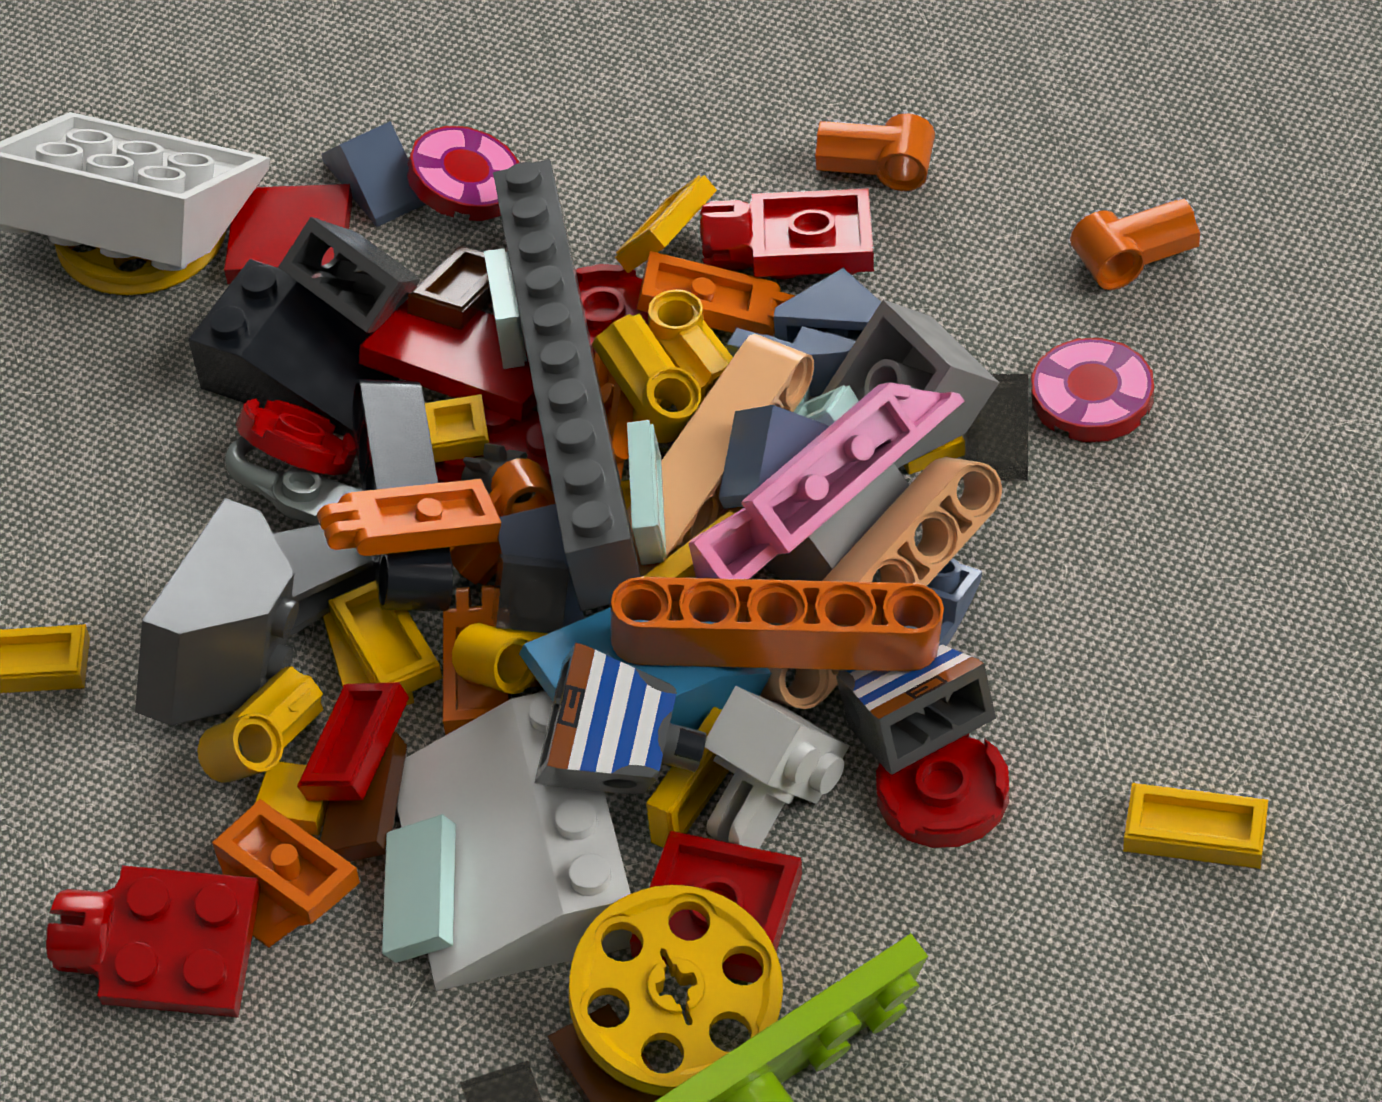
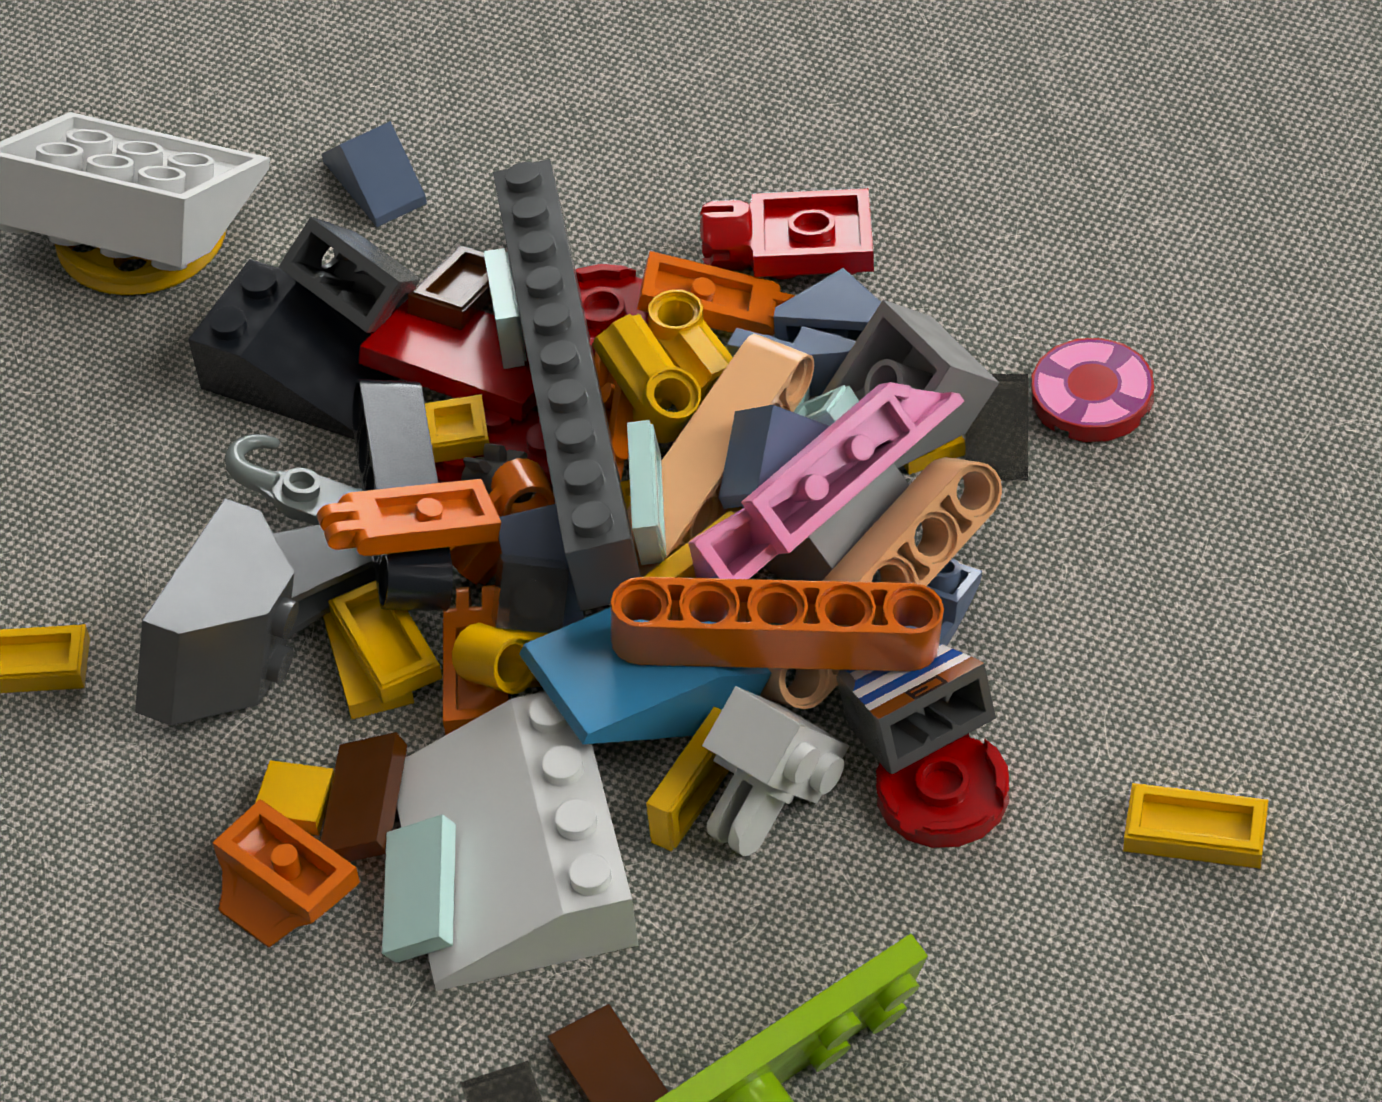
(160, 939): red plate -> none
(261, 726): yellow piece -> none
(275, 218): red tile -> none
(296, 437): red tile -> none
(353, 742): red tile -> none
(455, 169): tile -> none
(612, 728): torso -> none
(643, 978): yellow wedge -> none
(665, 222): yellow tile -> none
(749, 876): red plate -> none
(893, 152): orange piece -> none
(1119, 248): orange piece -> none

